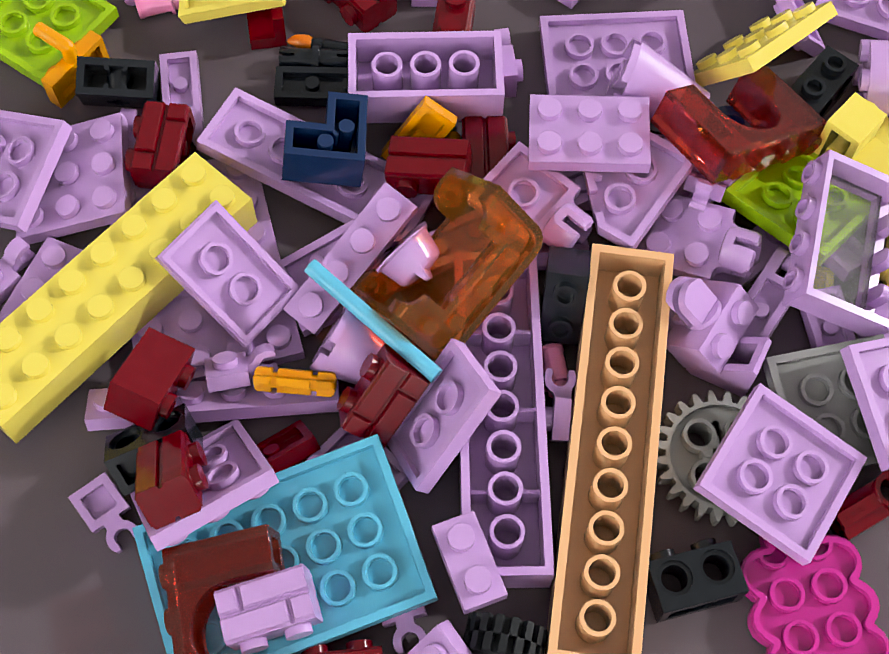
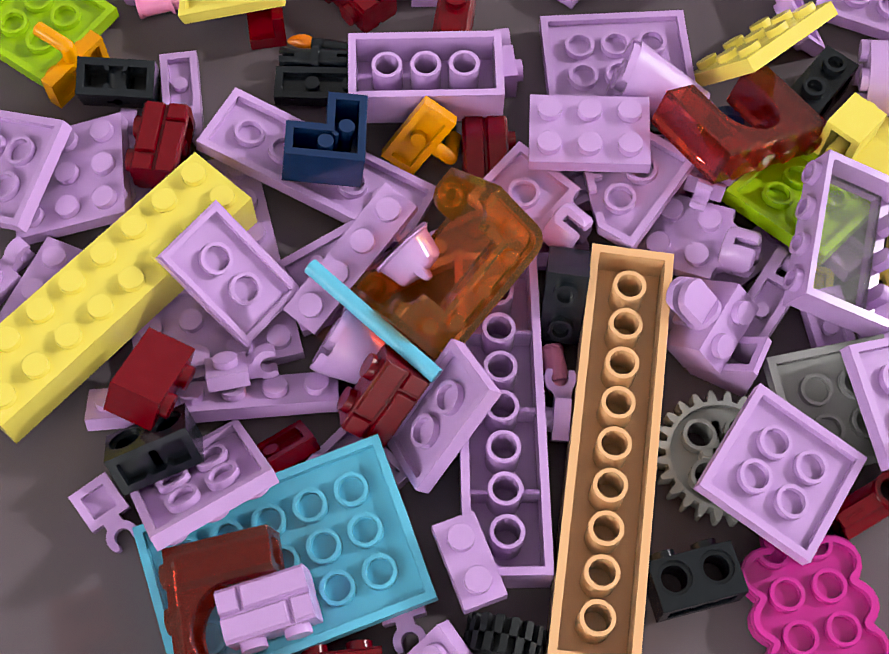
(170, 479): dark red brick -> none
(295, 381): light orange axle -> none
(419, 163): dark red brick -> none

